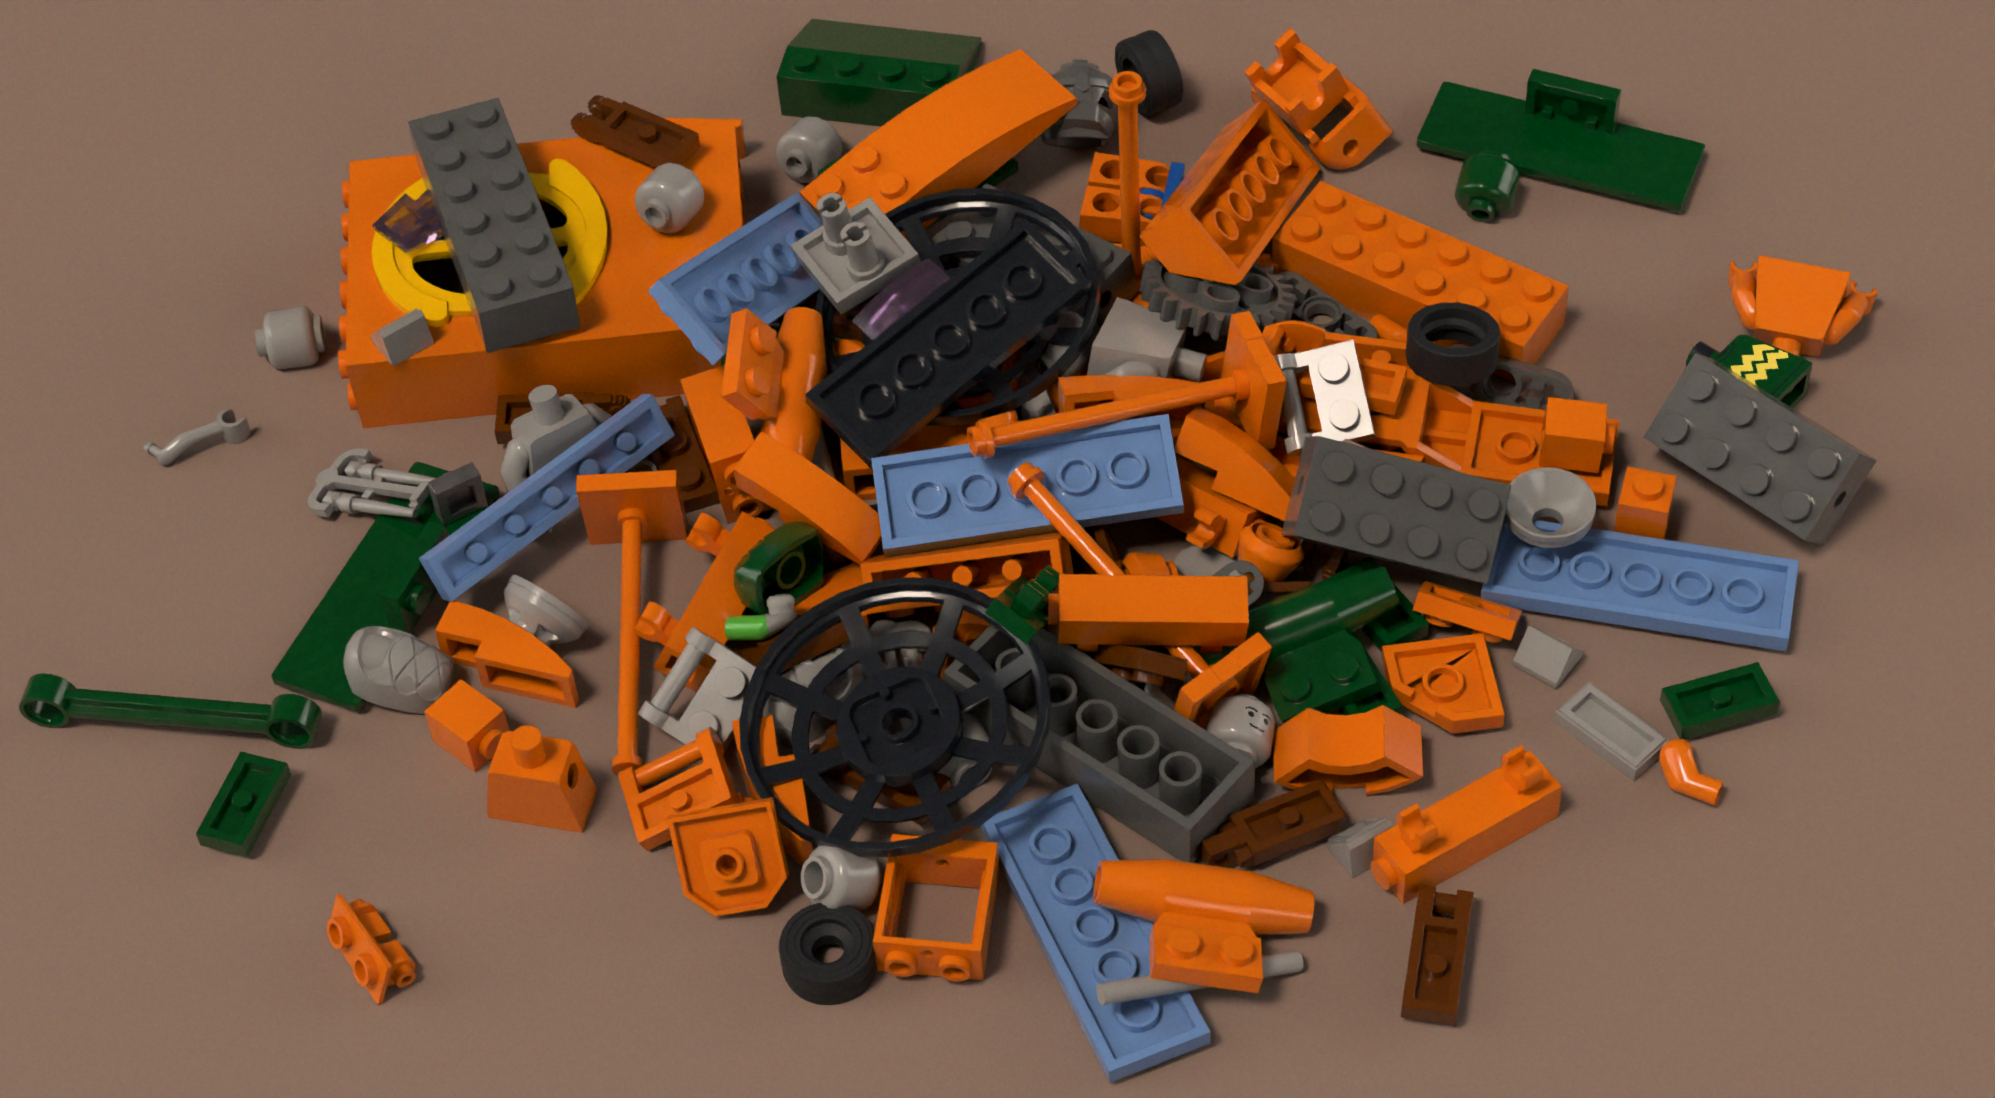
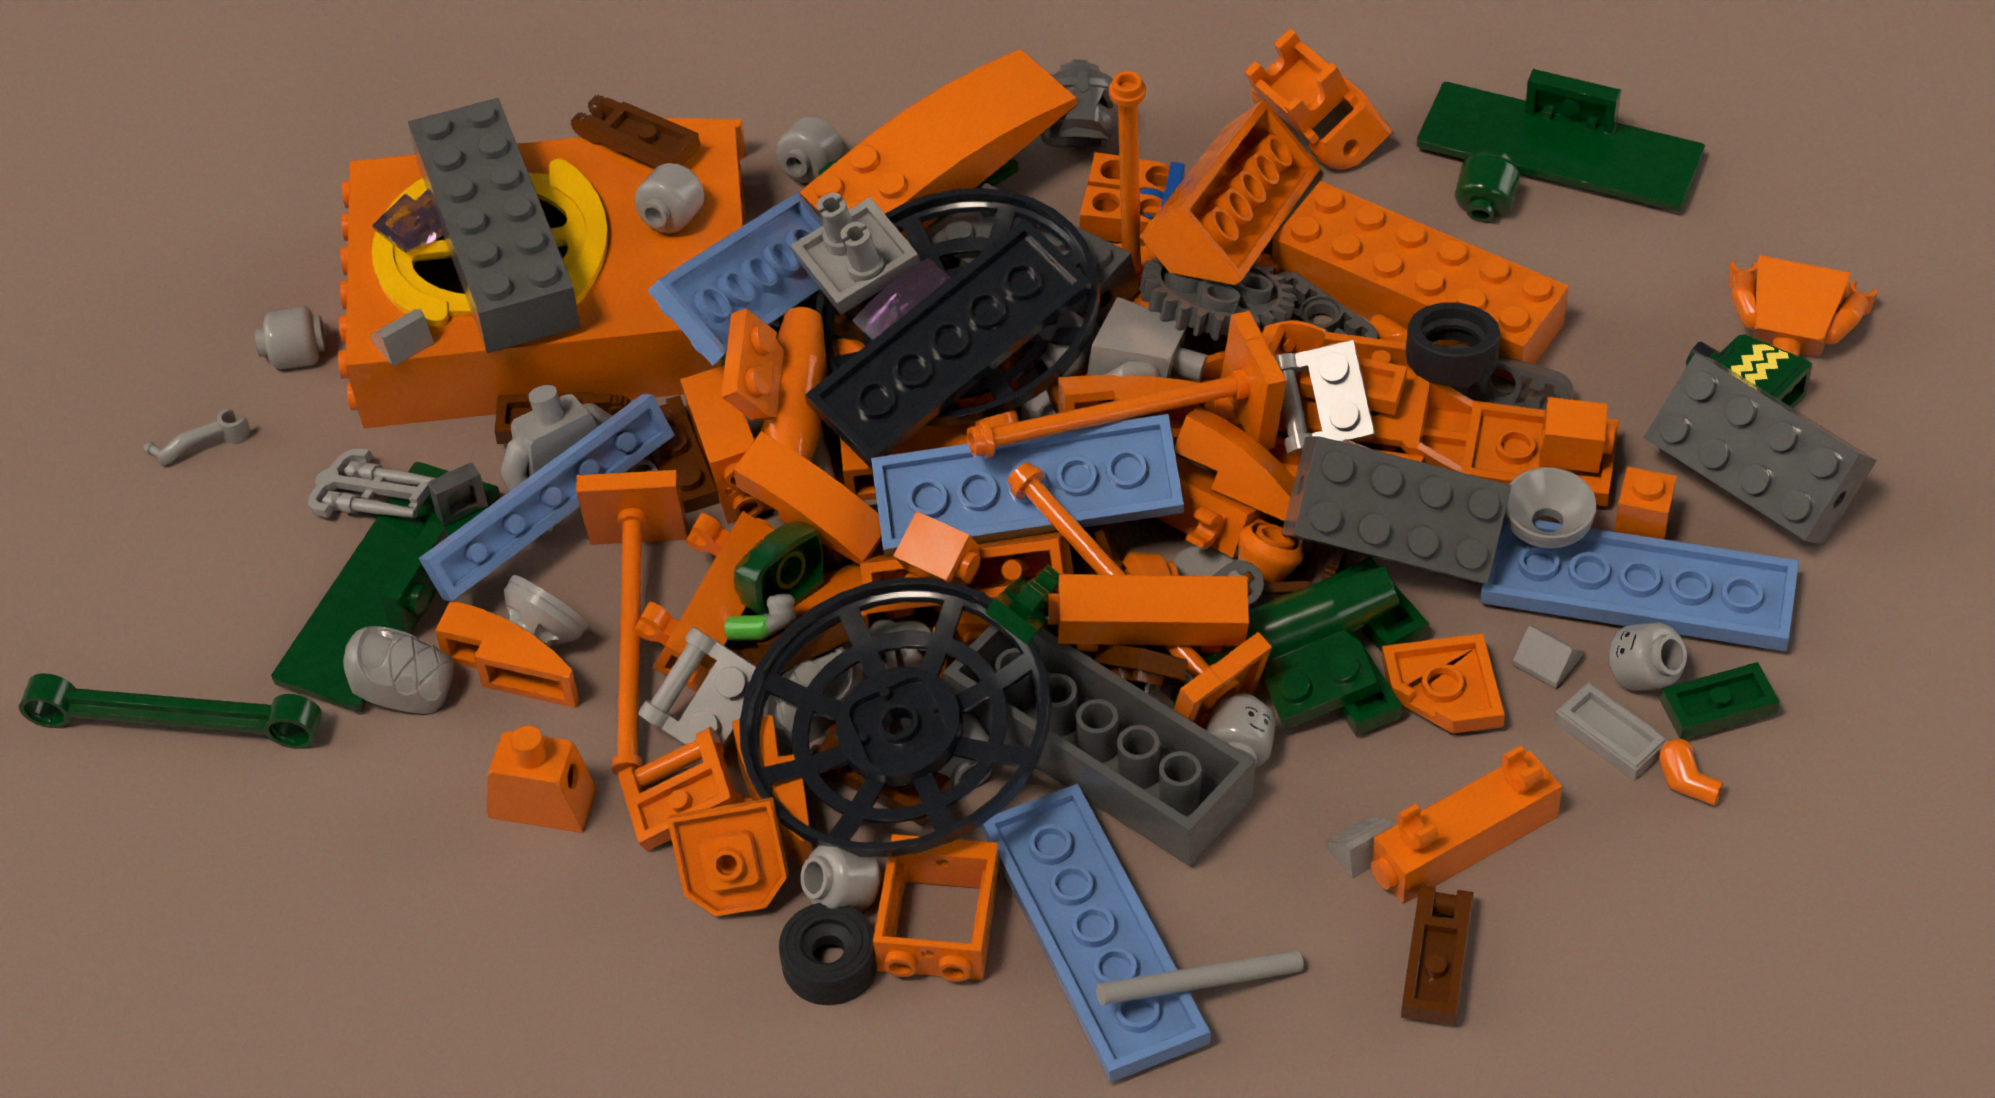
(243, 804): dark green plate -> none
(357, 933): orange hinge -> none
(466, 724): orange brick -> none
(867, 70): dark green slope -> none
(938, 551): none -> orange brick
(1156, 64): black tyre -> none
(1204, 917): orange plate -> none
(1275, 827): reddish brown hinge -> none
(1348, 751): orange brick -> none
(1448, 606): orange plate -> none
(1647, 656): none -> light grey head

